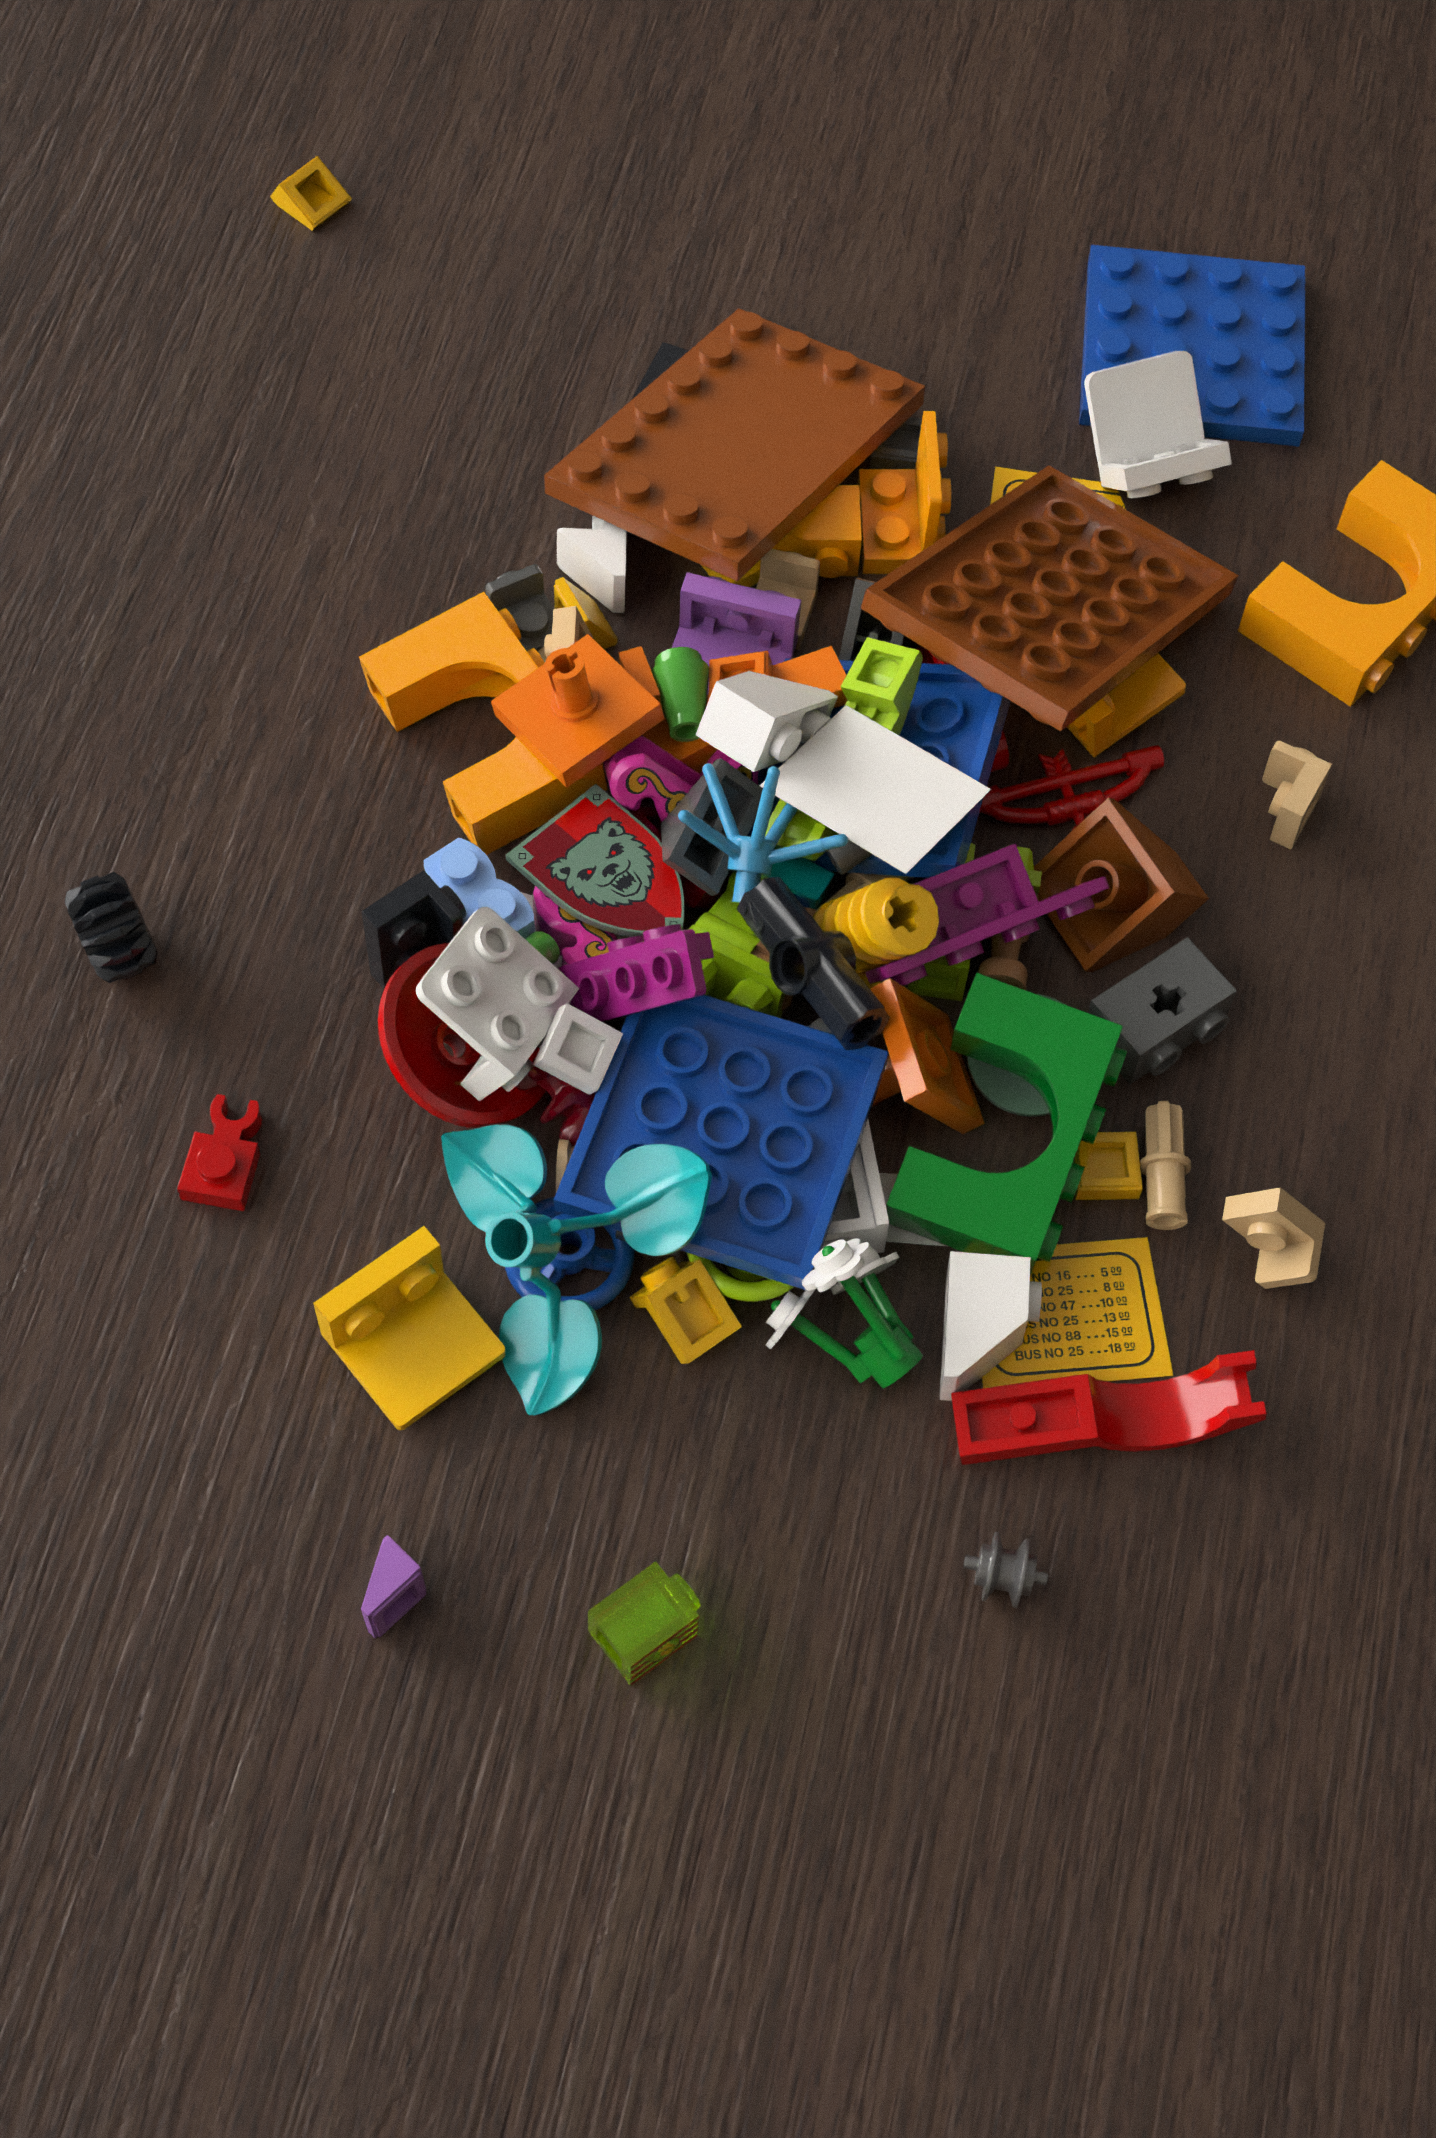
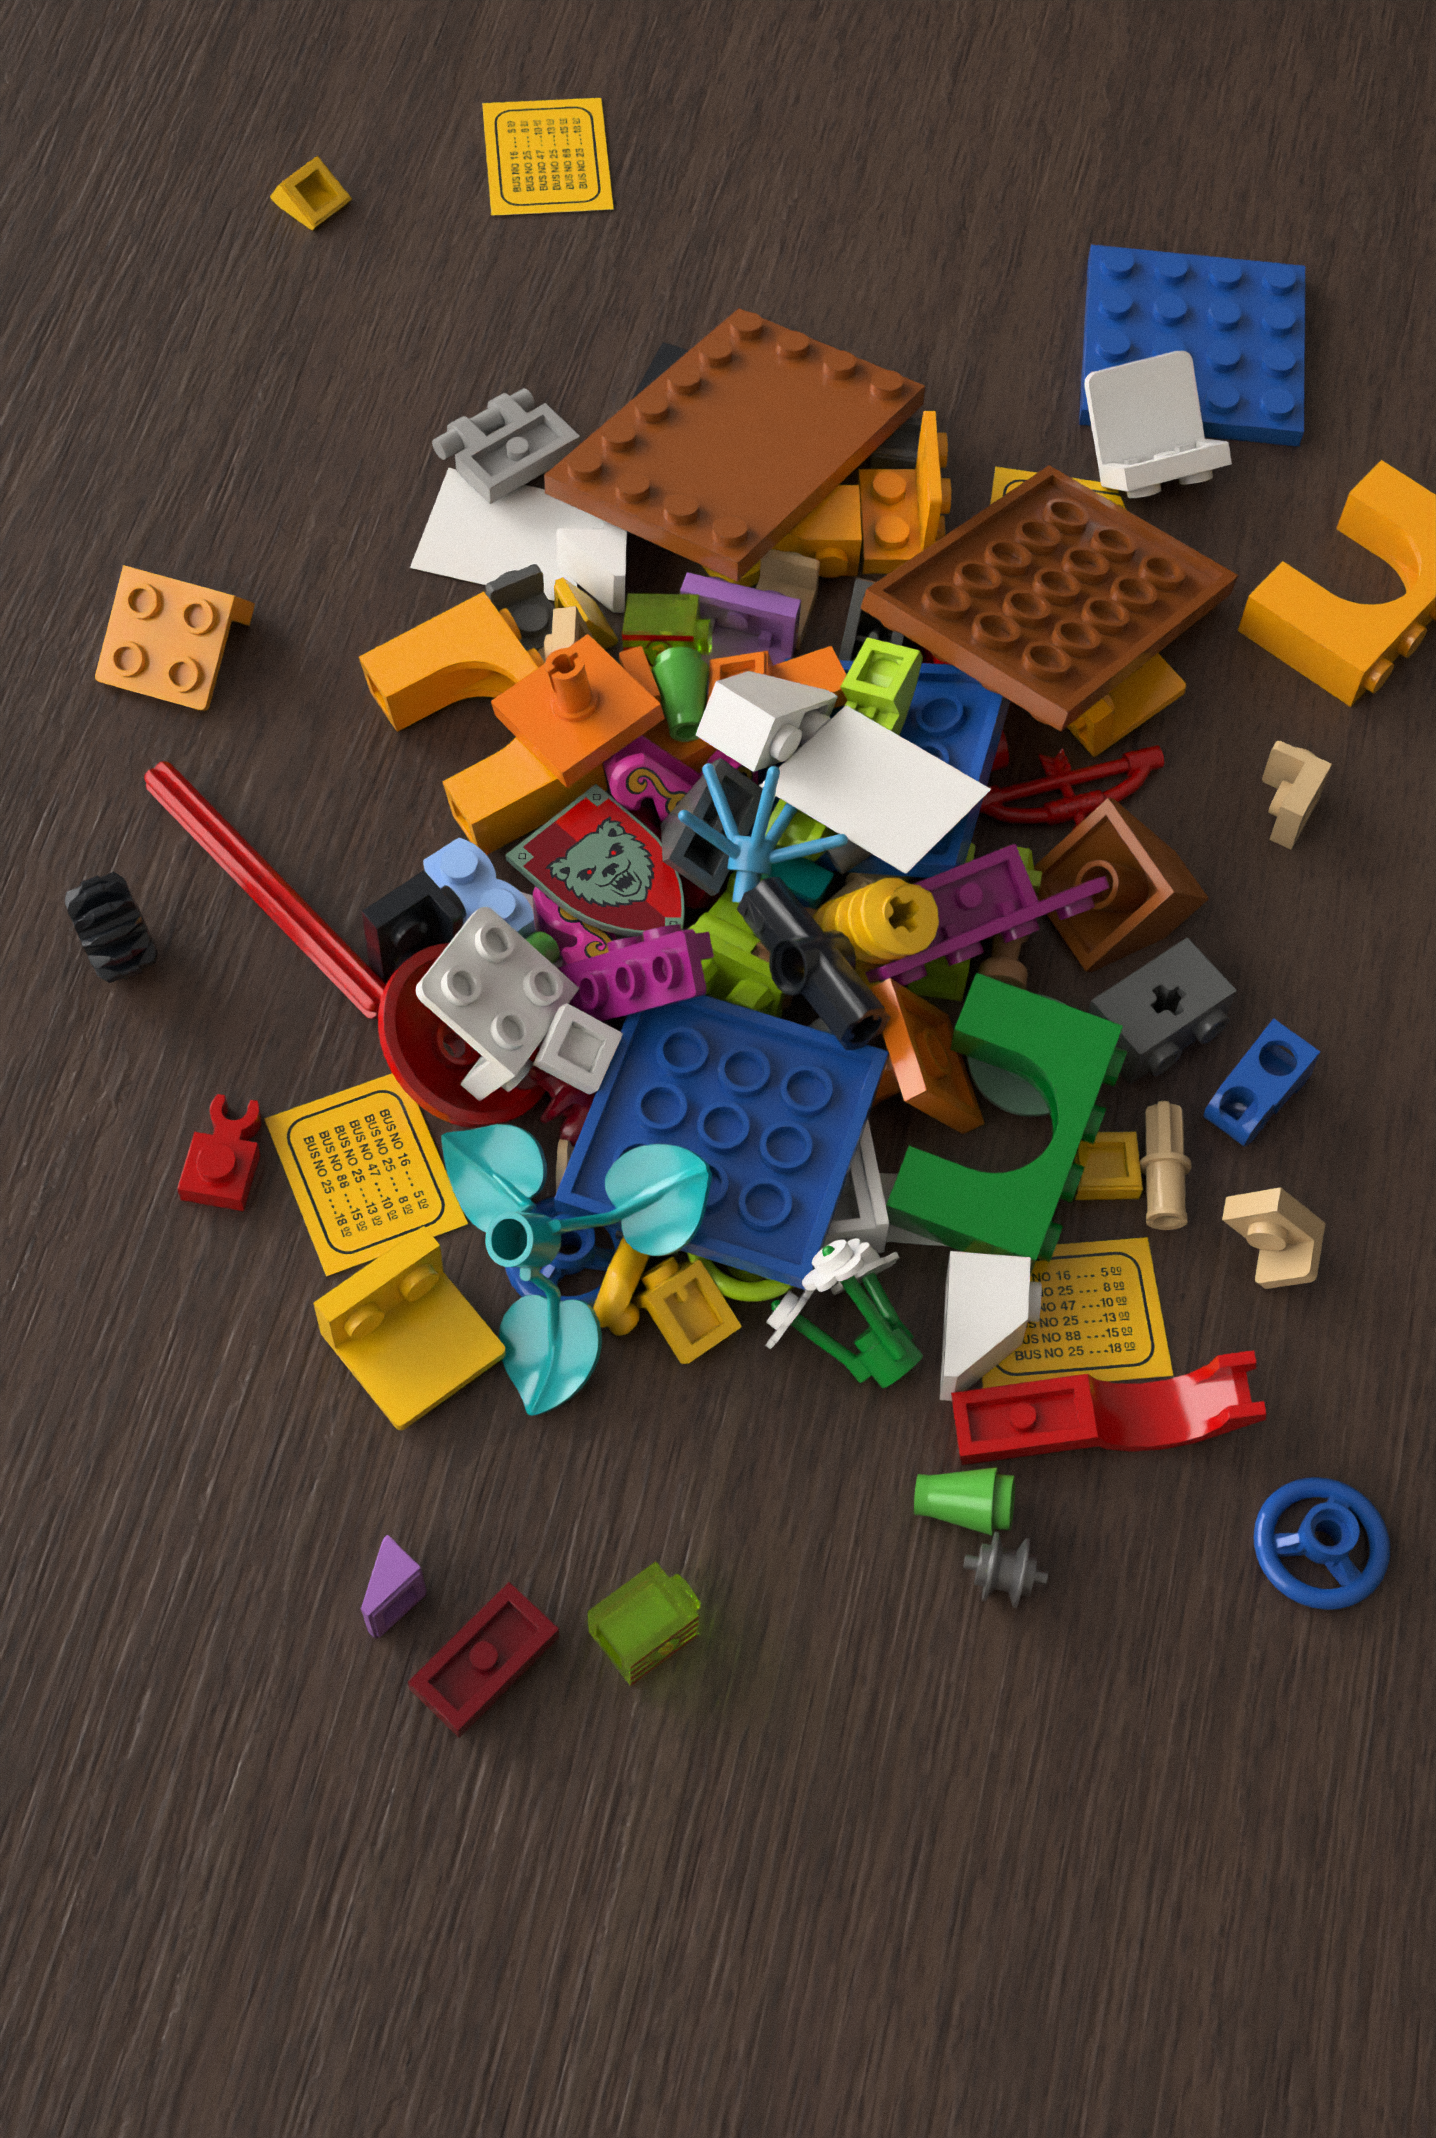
(168, 637): none -> light orange bracket
(266, 888): none -> red axle
(364, 1172): none -> yellow sticker
(483, 1659): none -> dark red plate
(484, 540): none -> white sticker
(513, 454): none -> light grey plate
(547, 156): none -> yellow sticker
(618, 1286): none -> yellow arm
(665, 623): none -> clear neon green brick
(969, 1499): none -> bright green cone
(1261, 1083): none -> blue leg
(1336, 1520): none -> blue piece

